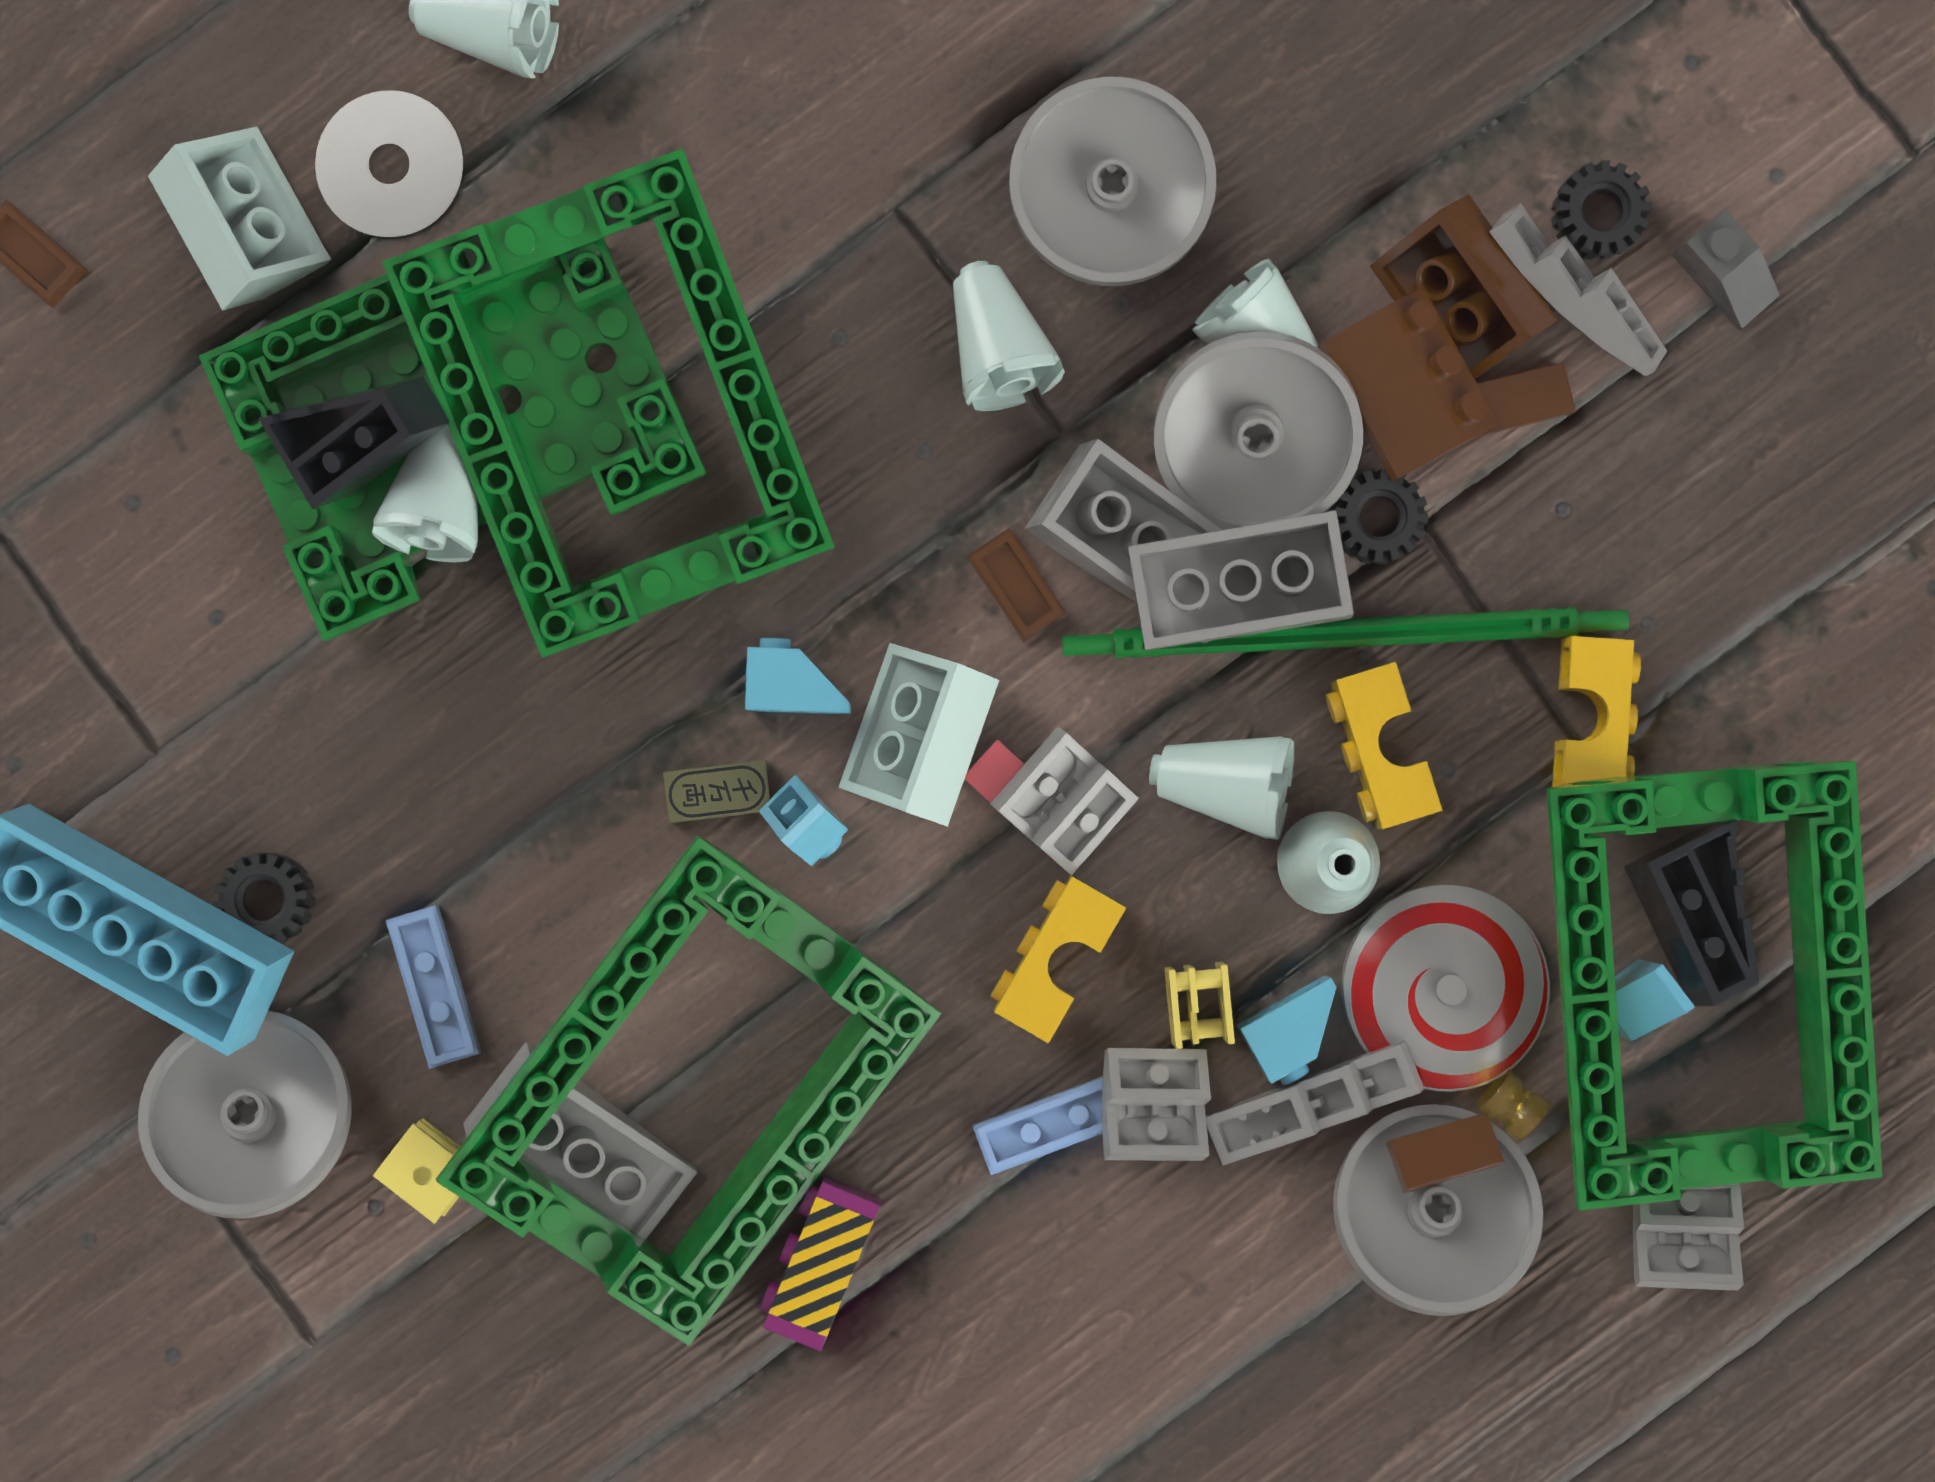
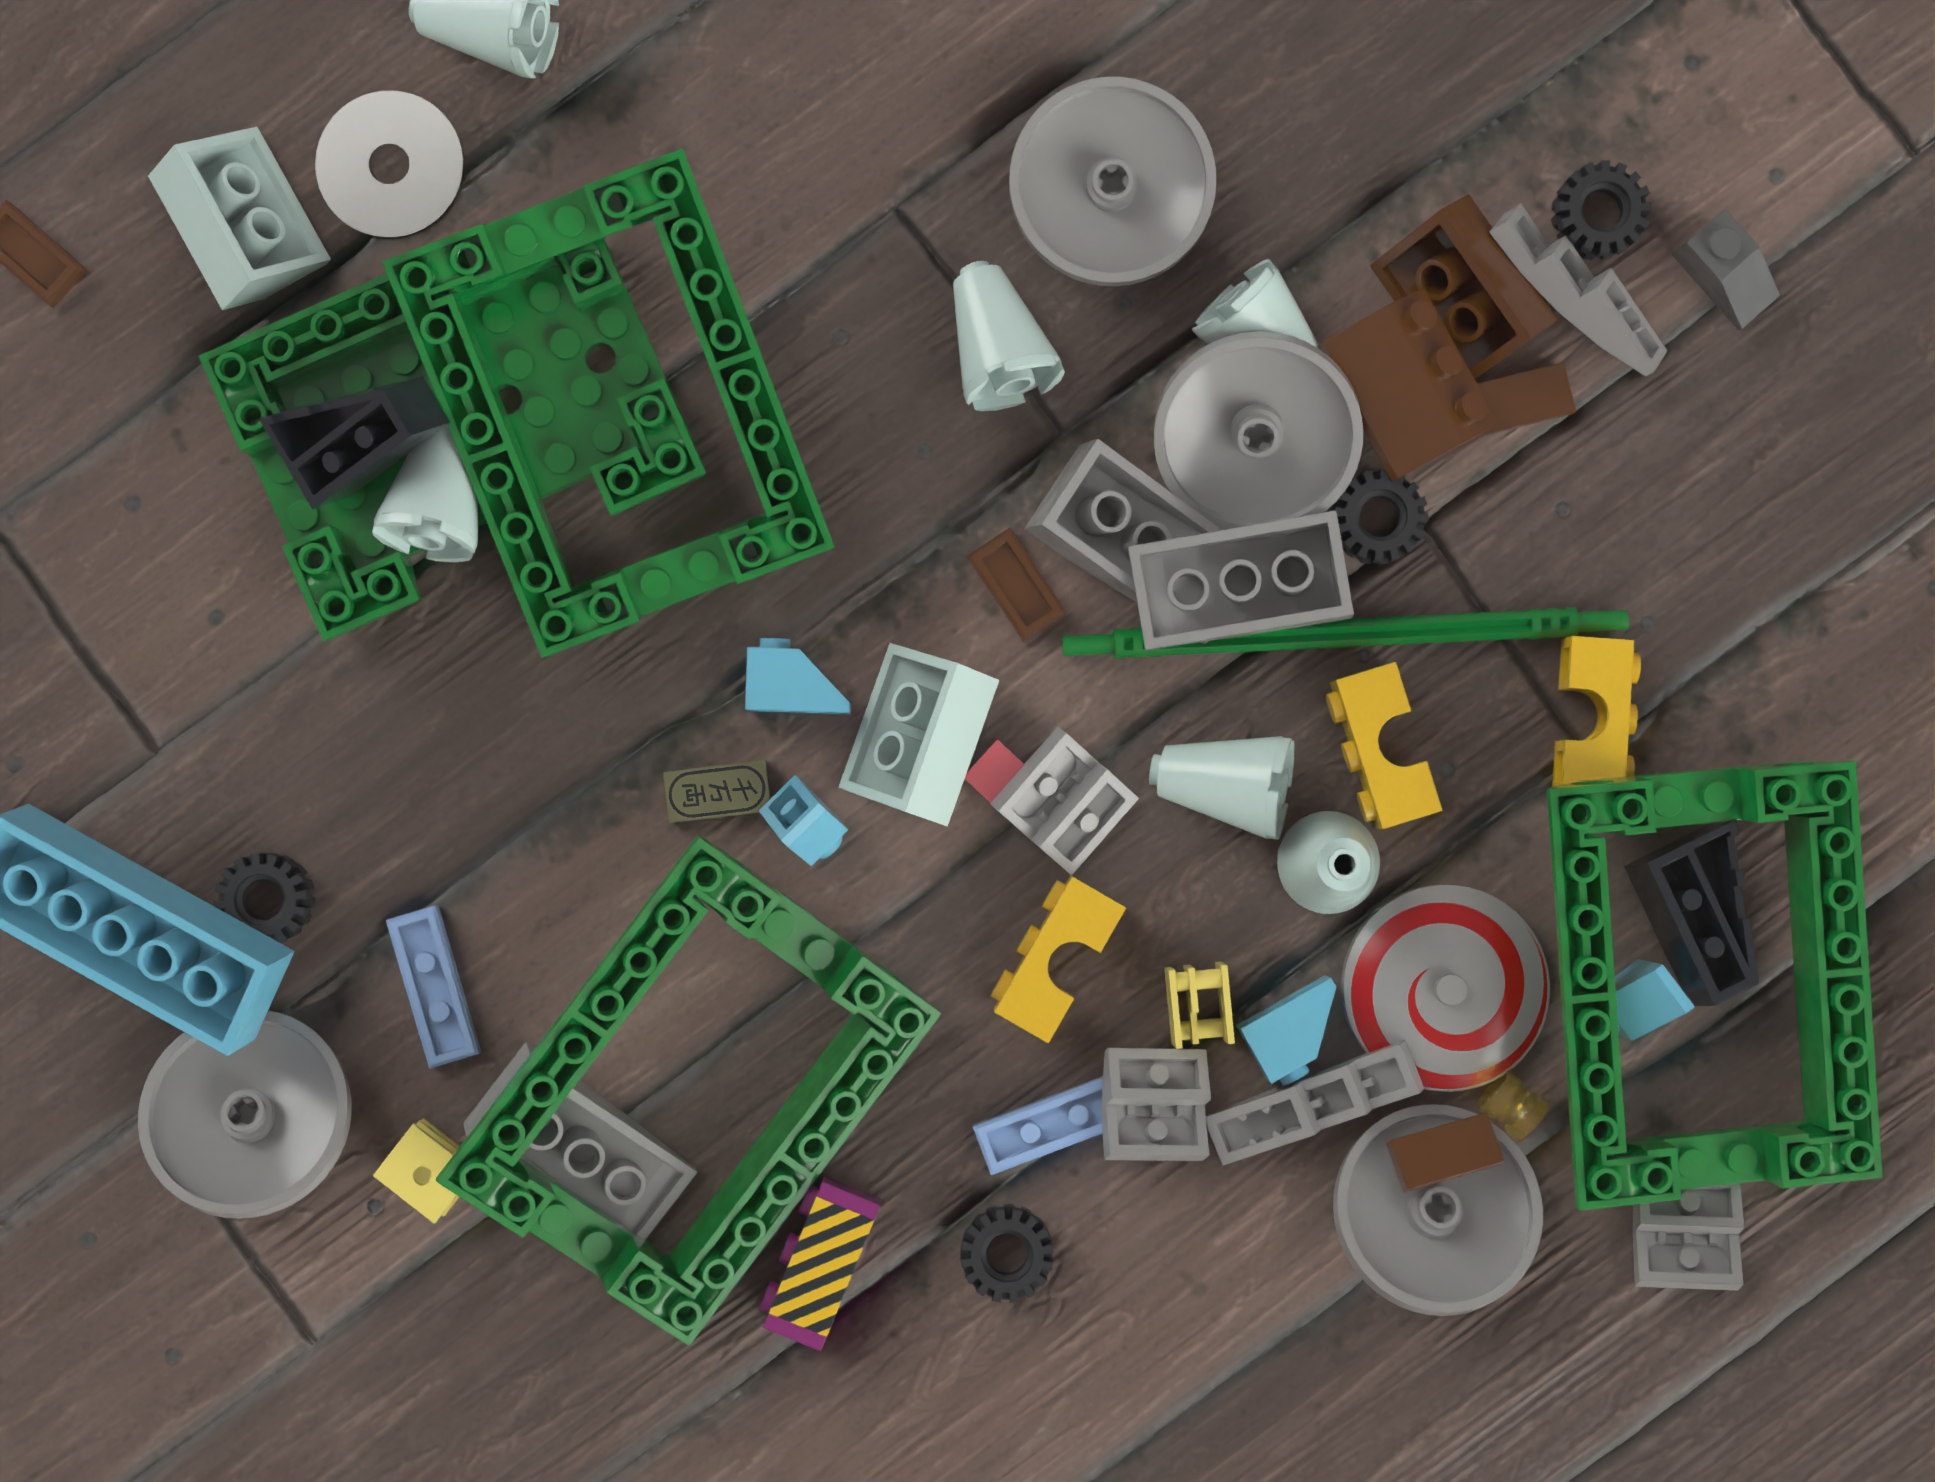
(1000, 1284): none -> black tyre

